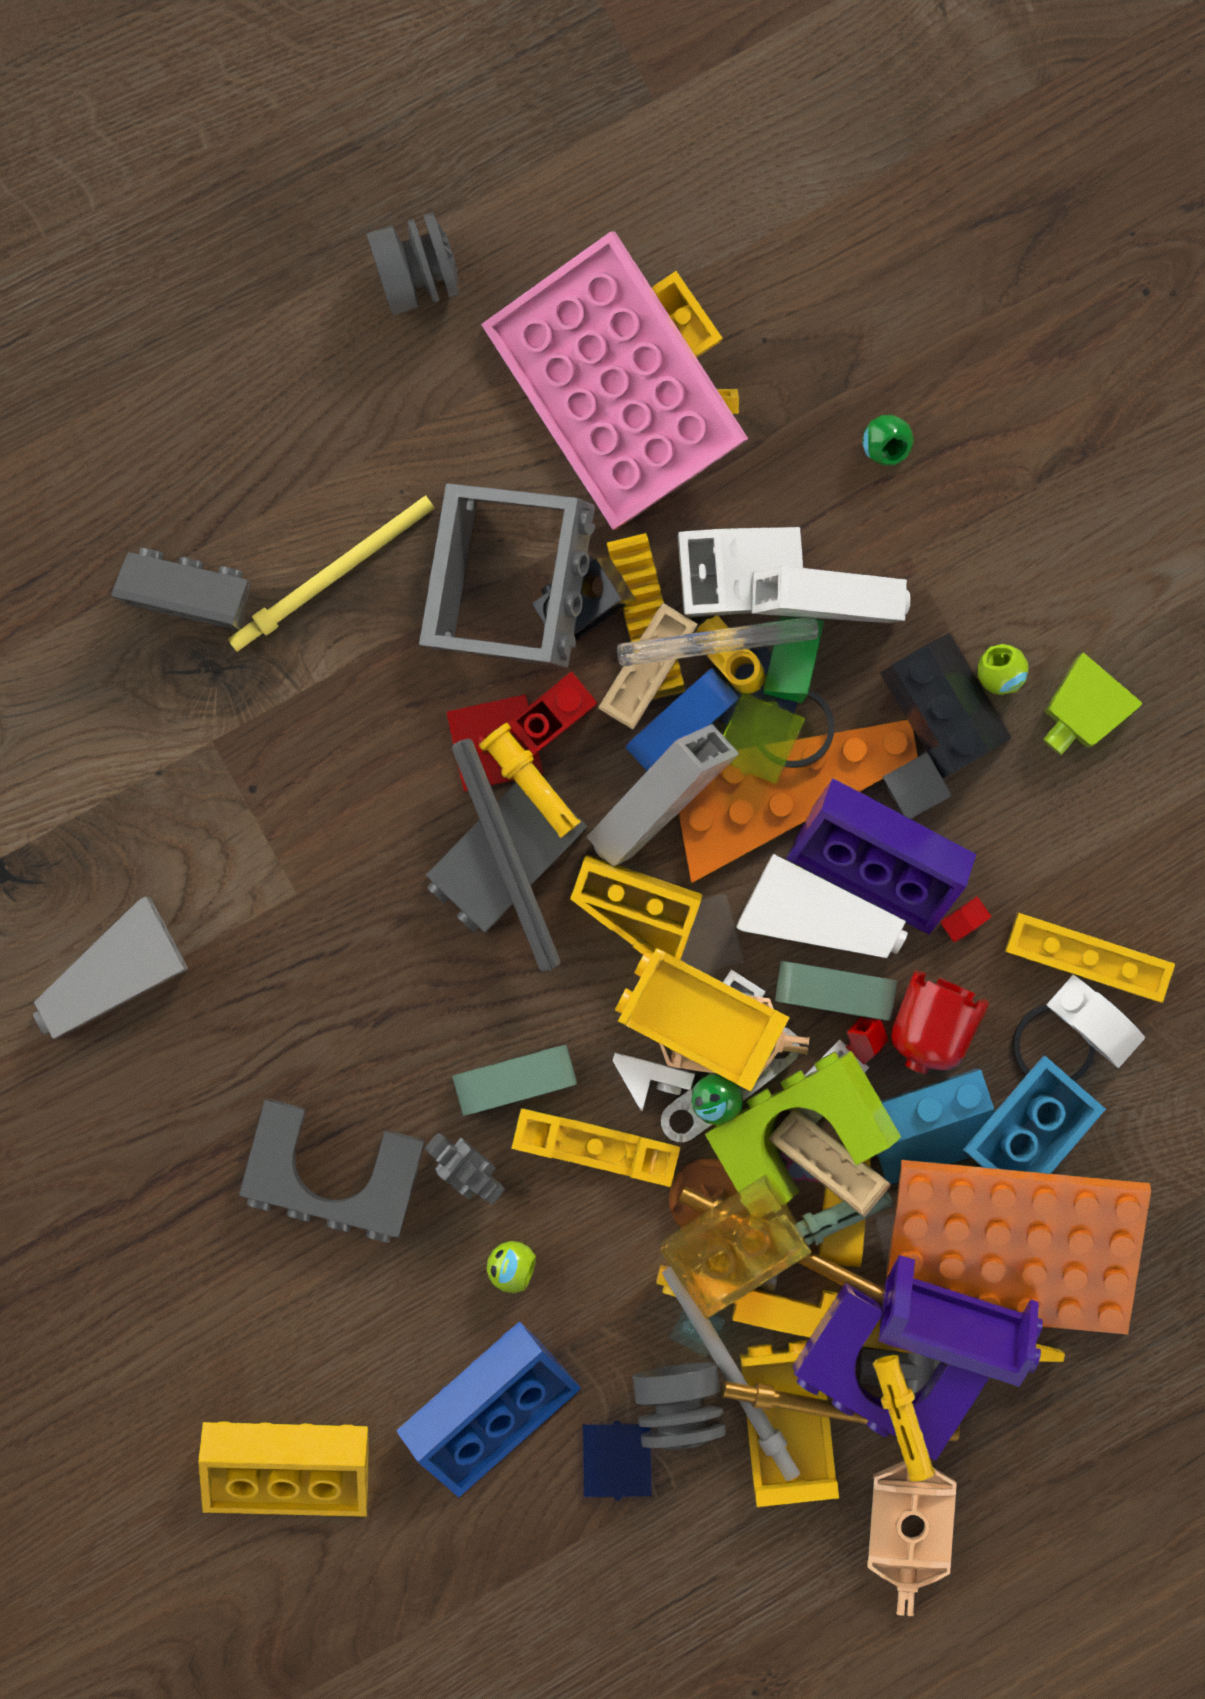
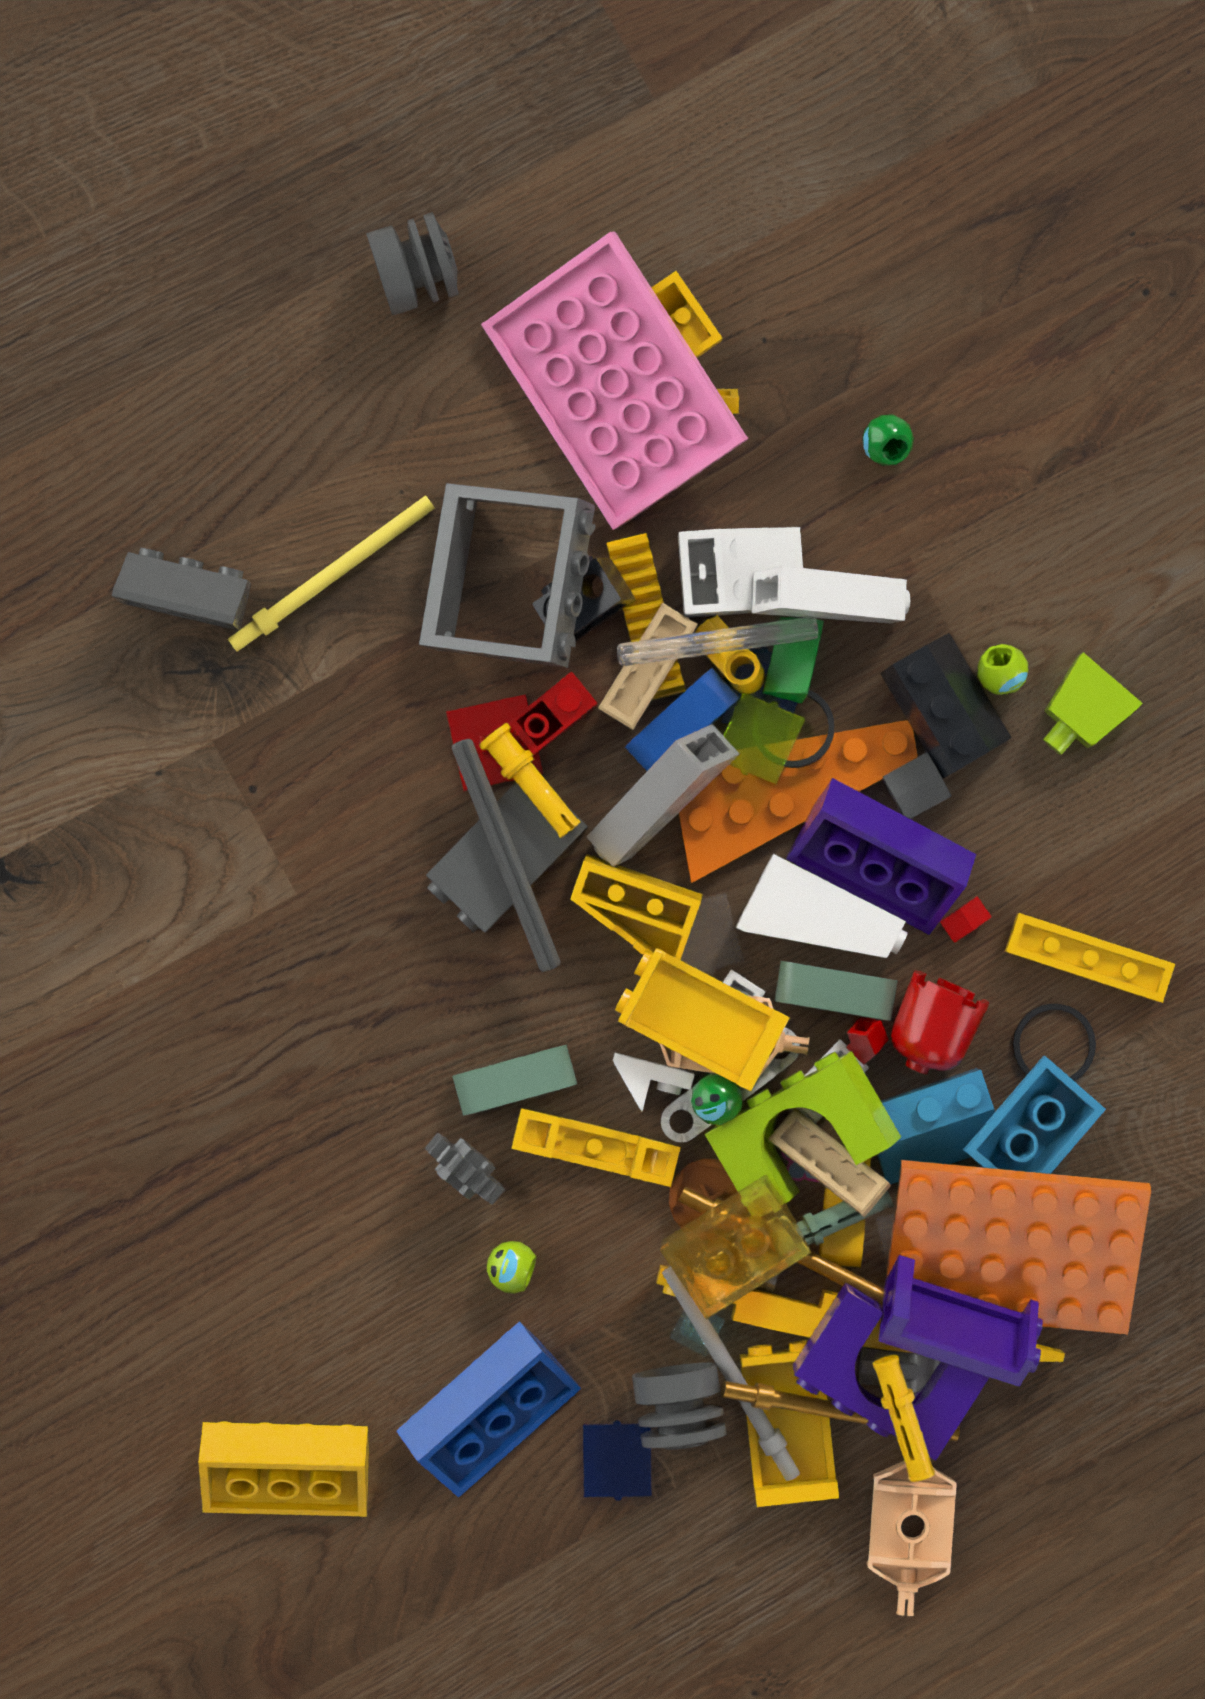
(115, 969): light grey slope -> none
(274, 1179): dark grey arch -> none
(1096, 1020): white brick -> none

